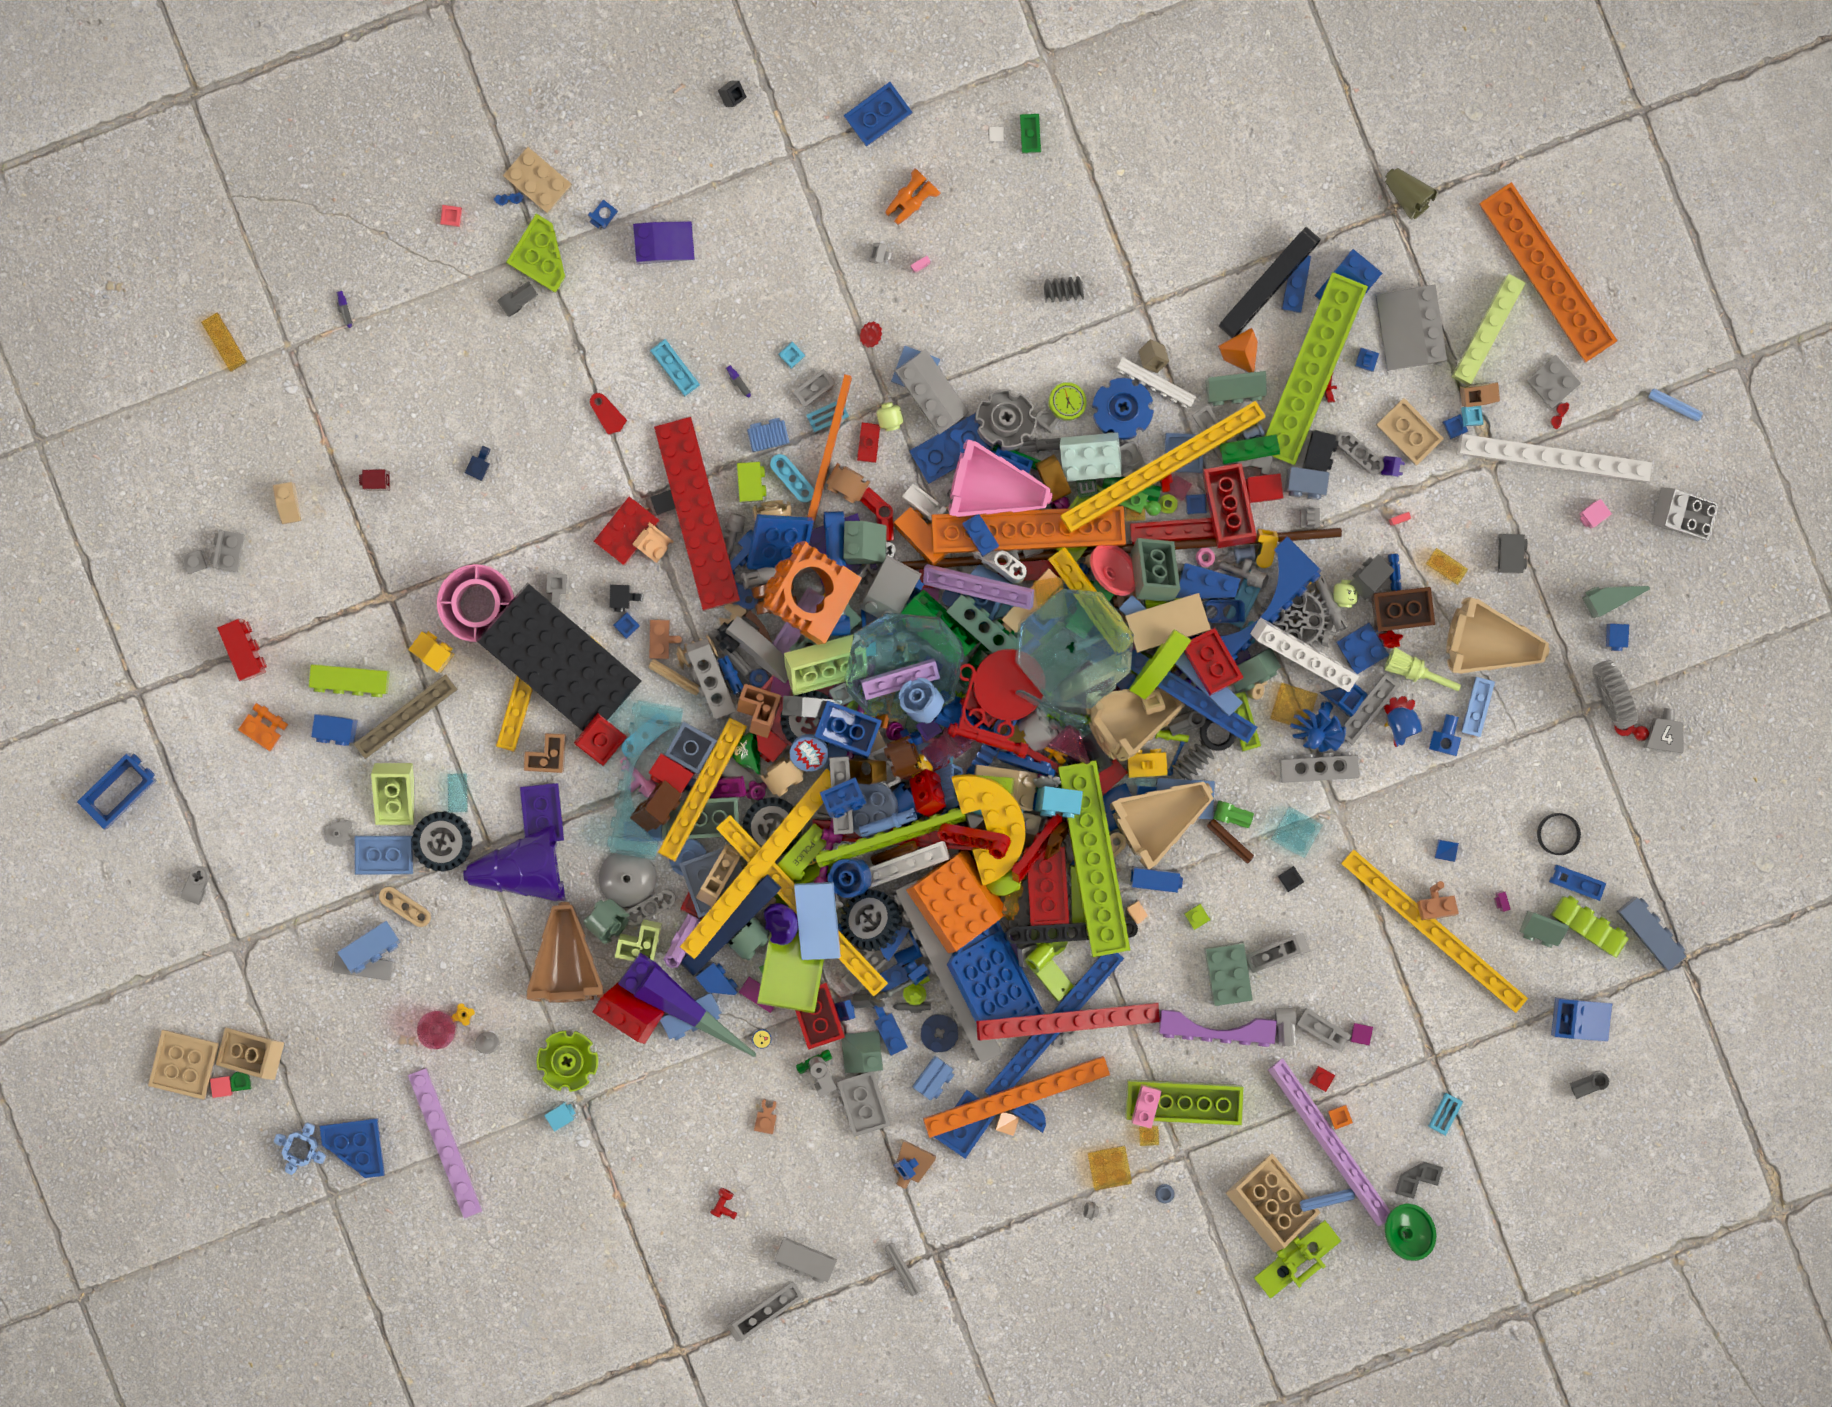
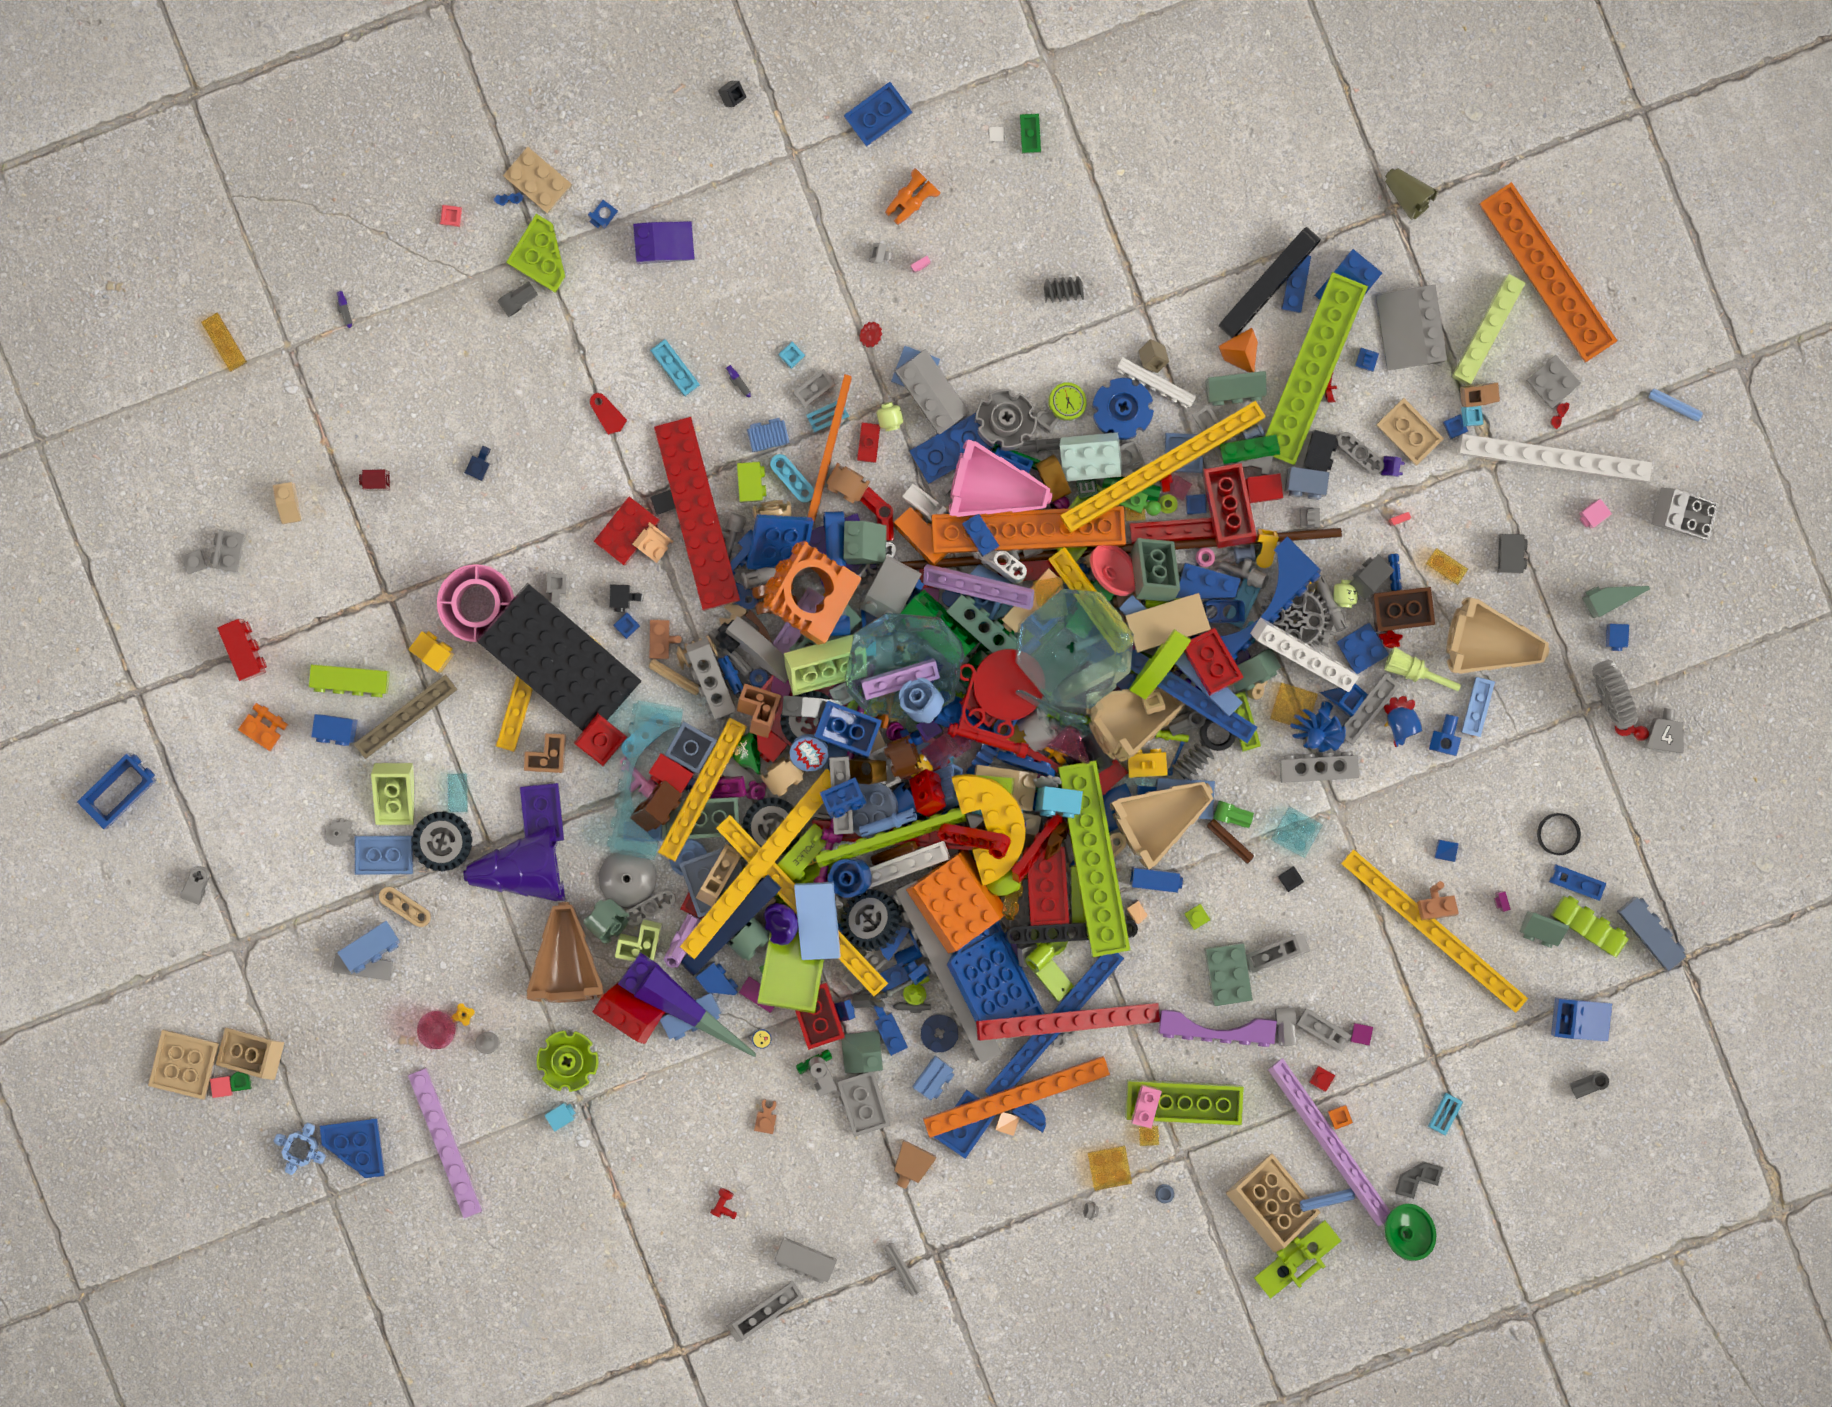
(905, 1168): blue tile -> none

